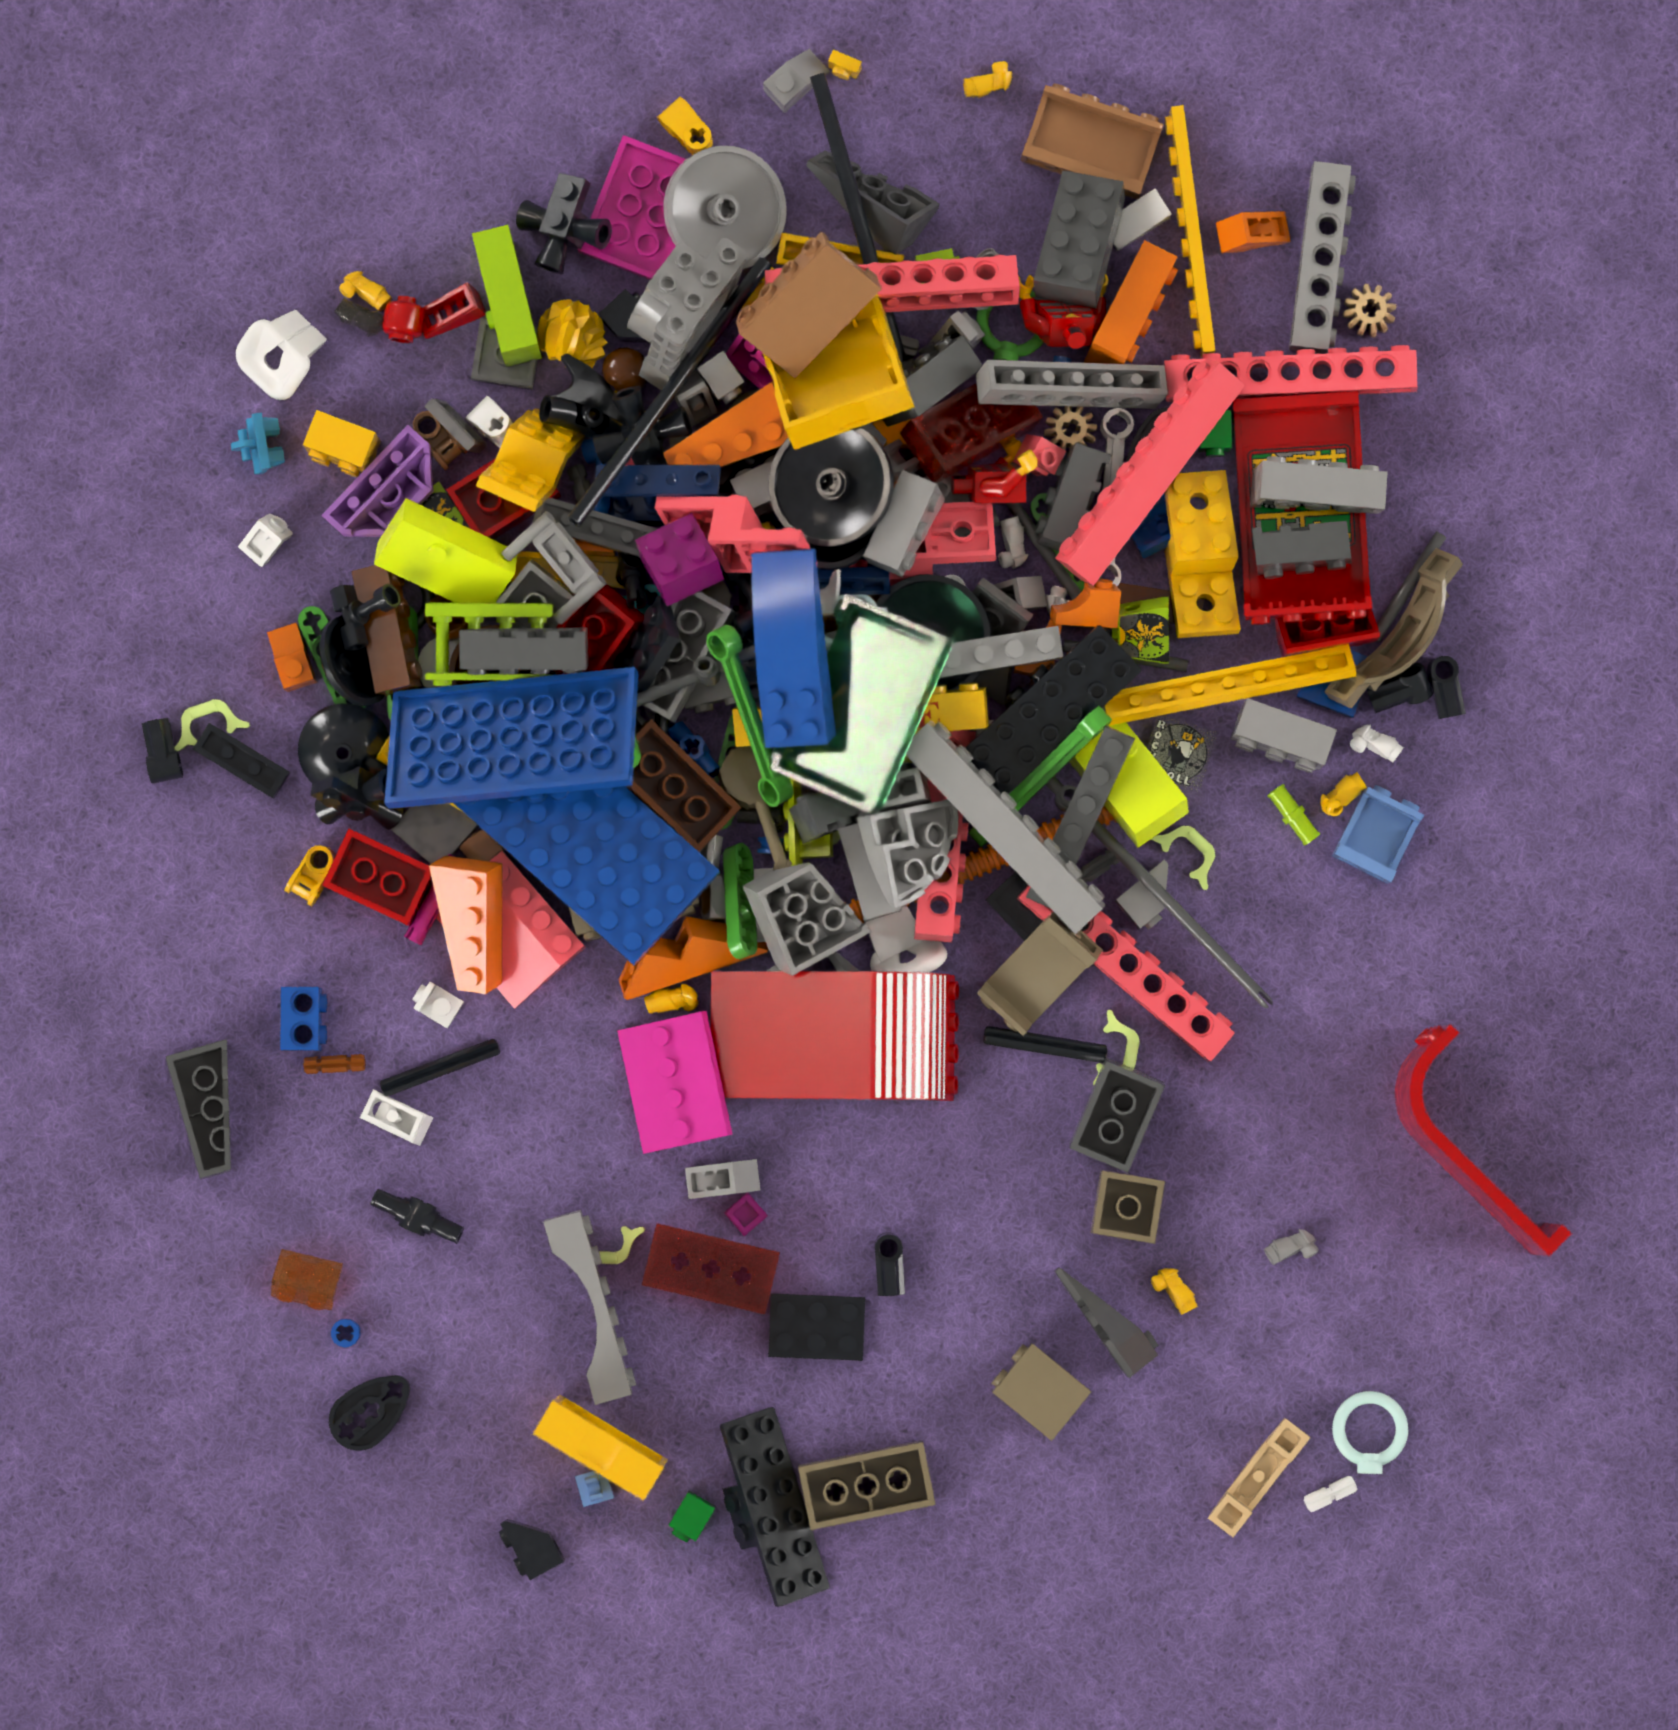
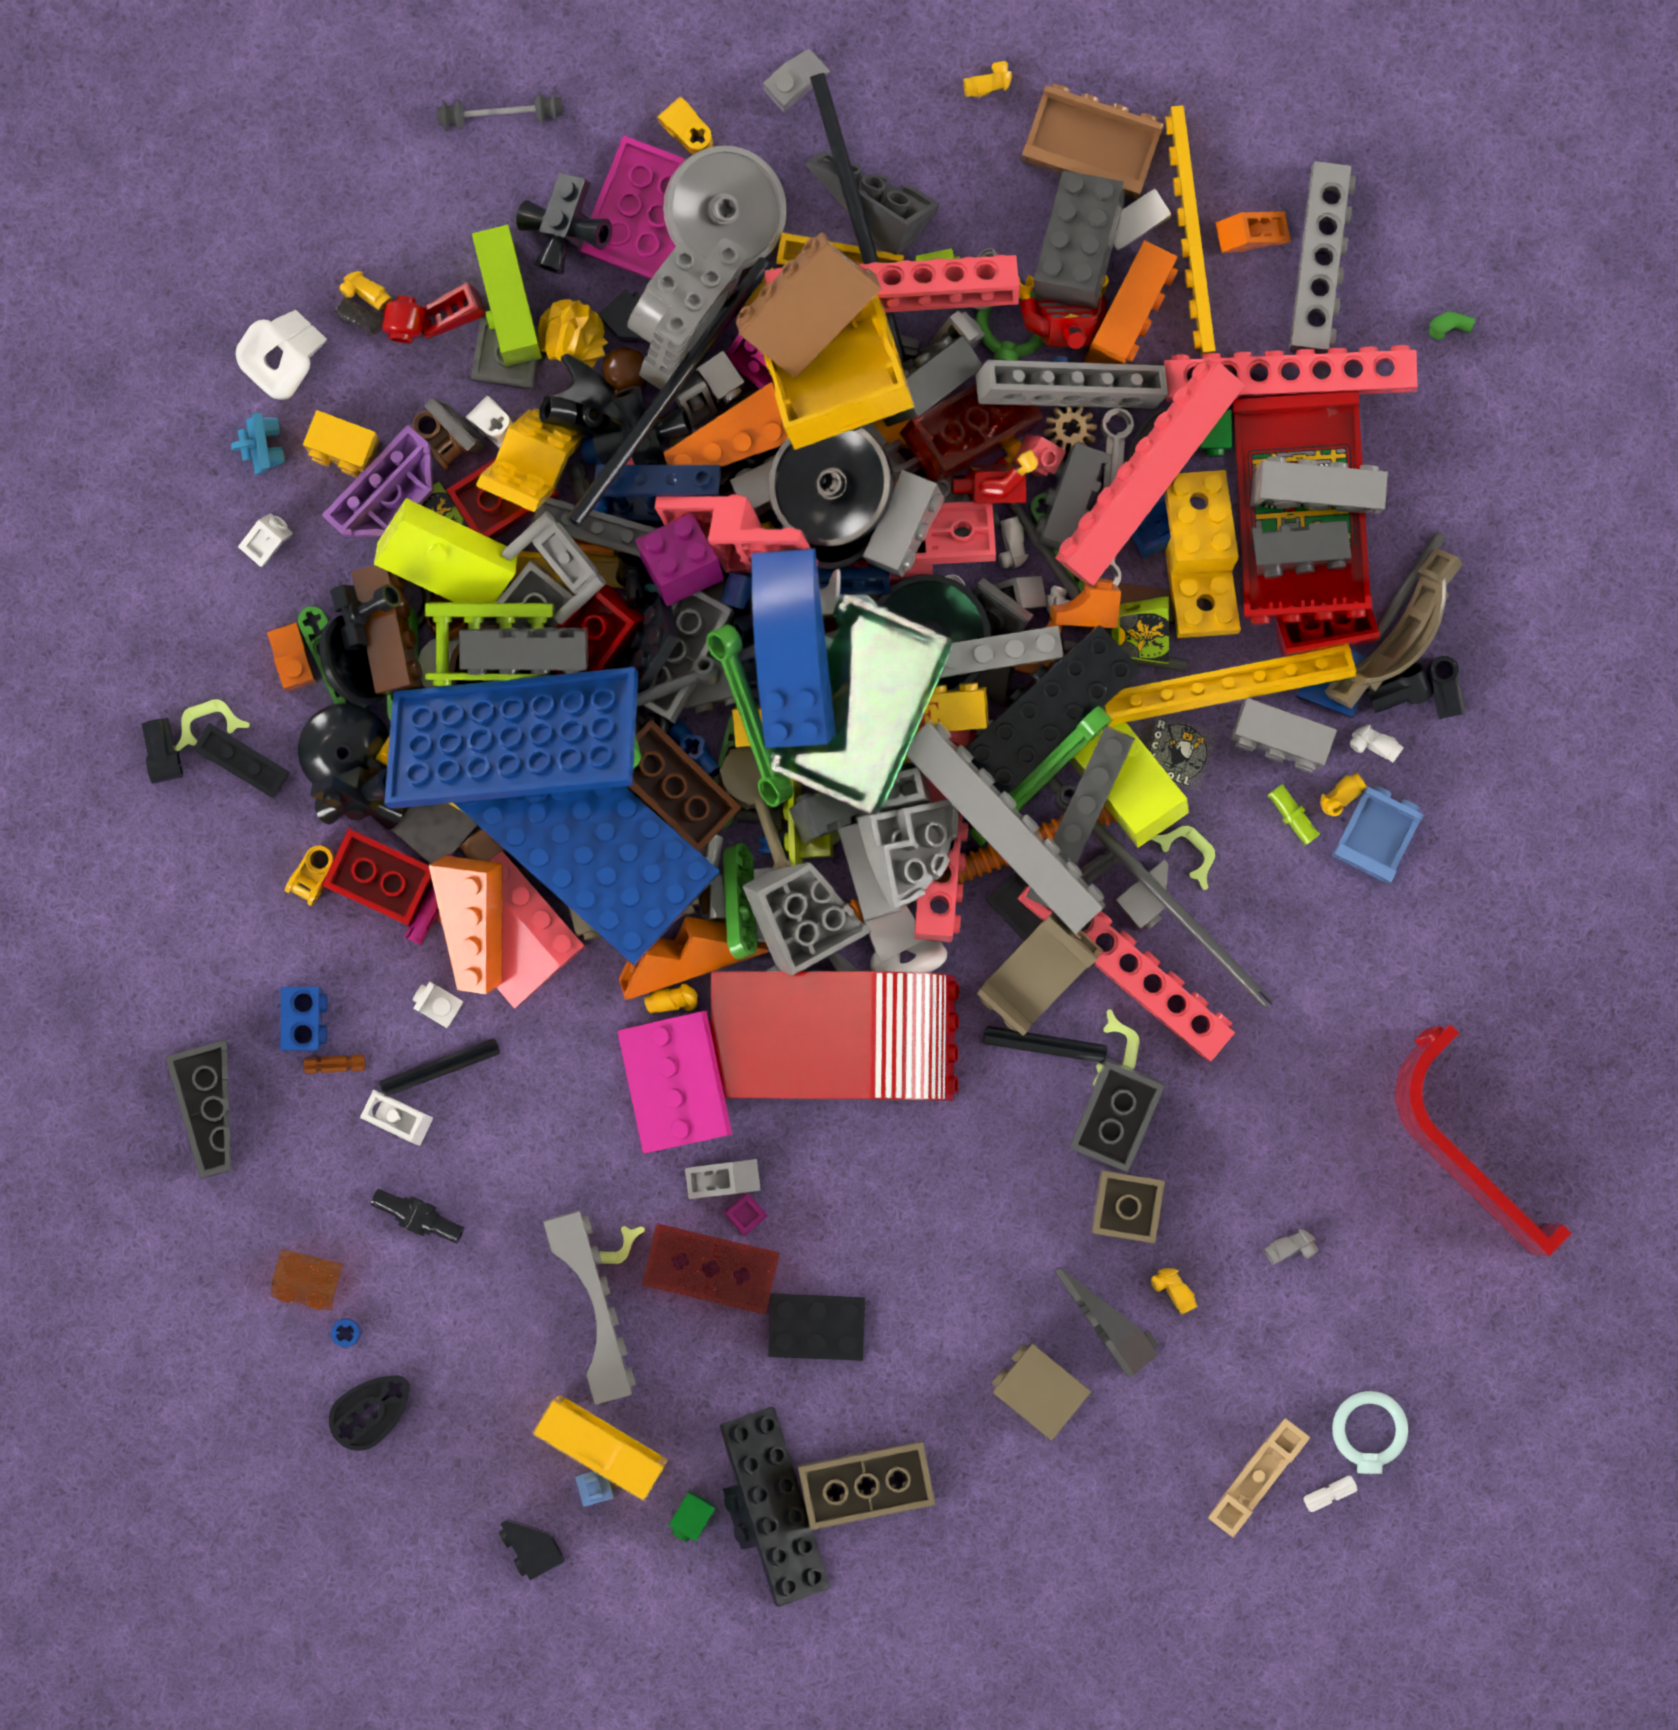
(456, 115): none -> dark grey axle
(737, 590): none -> dark blue slope
(844, 65): yellow plate -> none
(889, 1268): black piece -> none
(1380, 316): tan gear -> none
(1448, 321): none -> bright green arm

